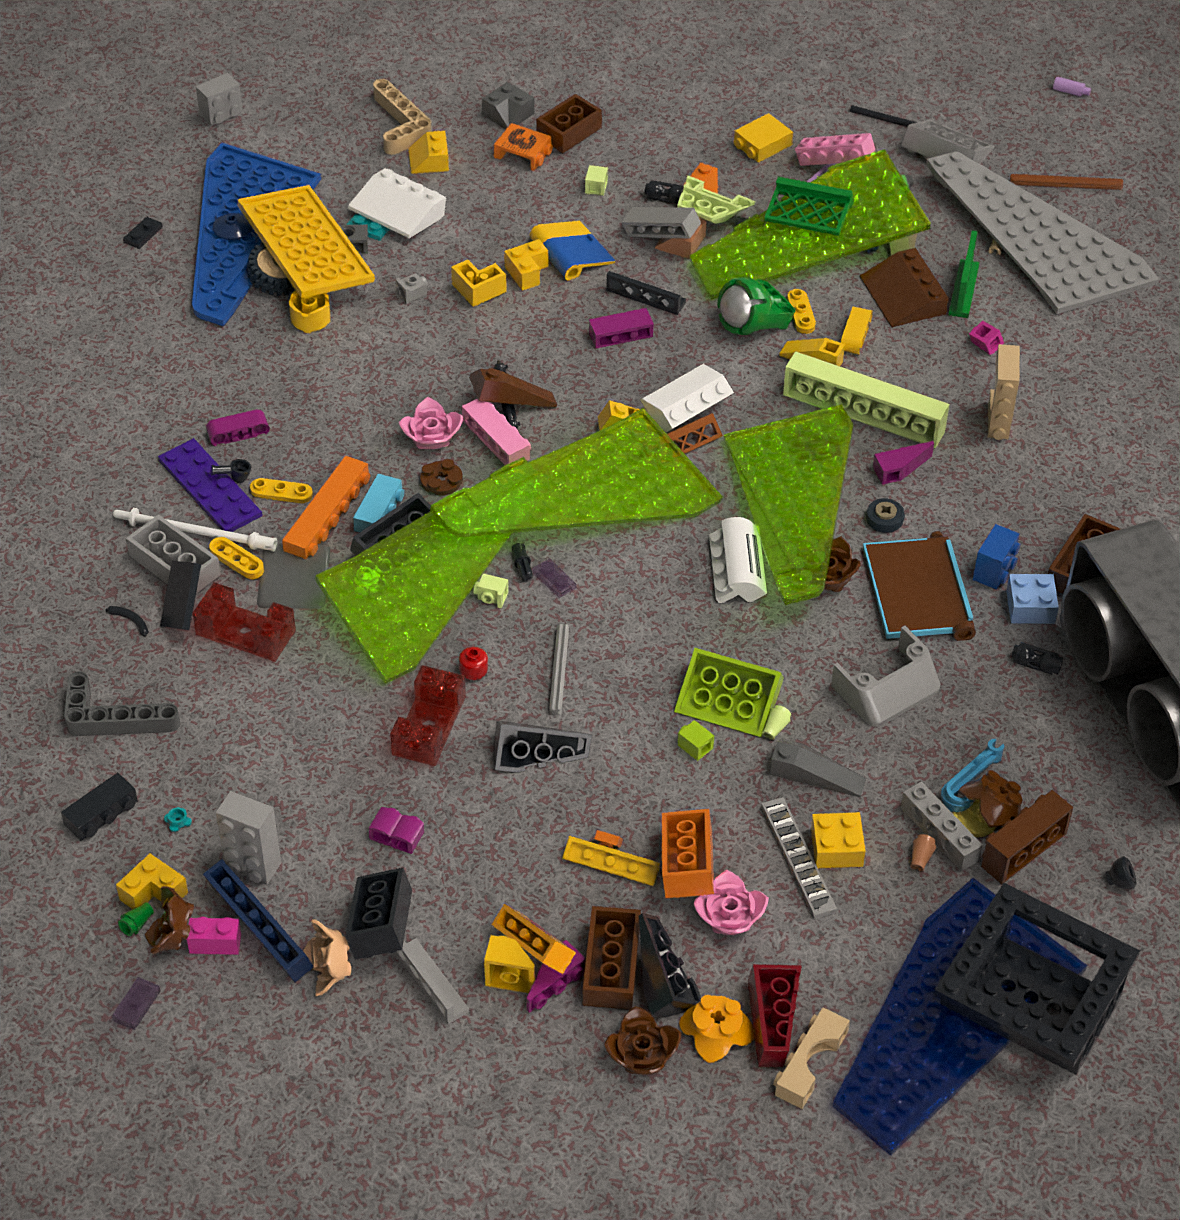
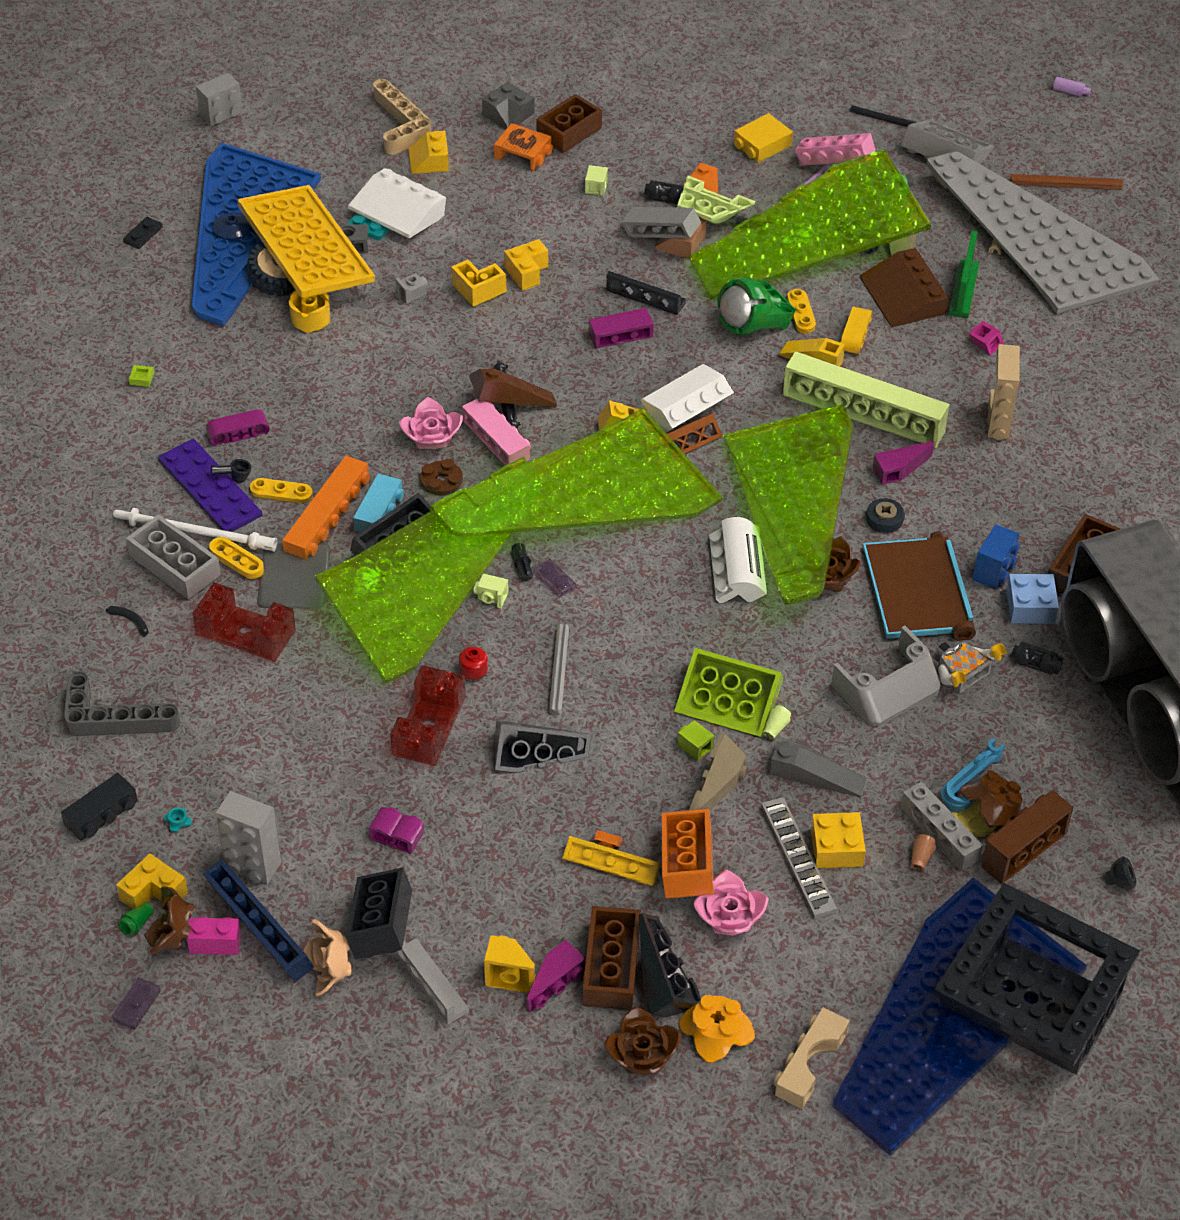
(141, 376): none -> lime plate
(180, 595): black tile -> none
(533, 938): light orange brick -> none
(571, 247): blue door -> none
(723, 775): none -> dark tan wedge
(773, 1010): dark red wedge -> none
(812, 194): green fence -> none
(966, 664): none -> torso

